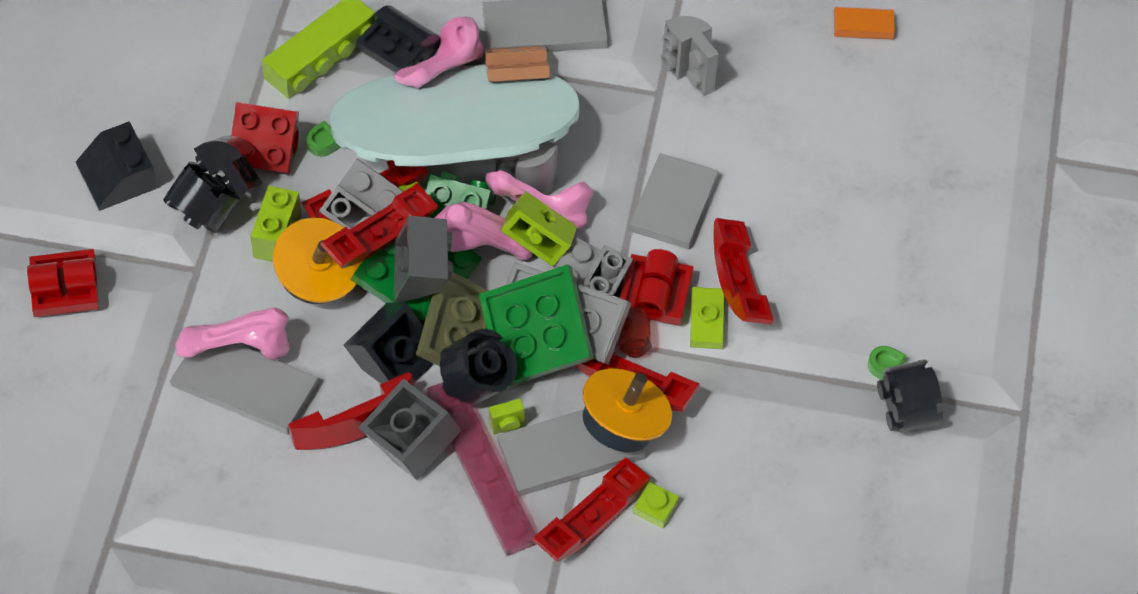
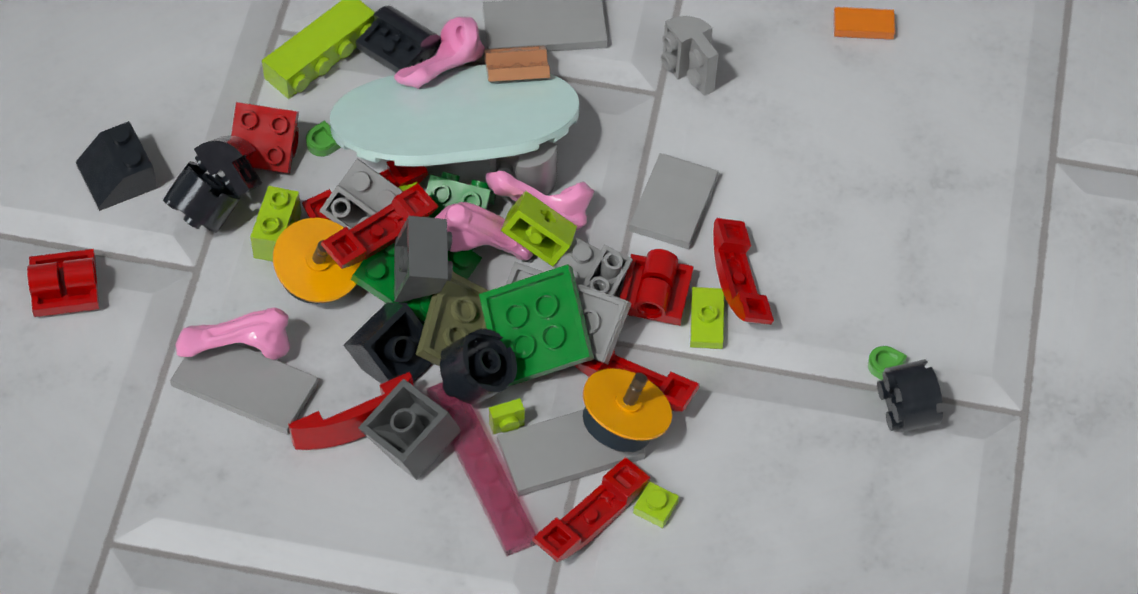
(635, 334): clear red brick -> none

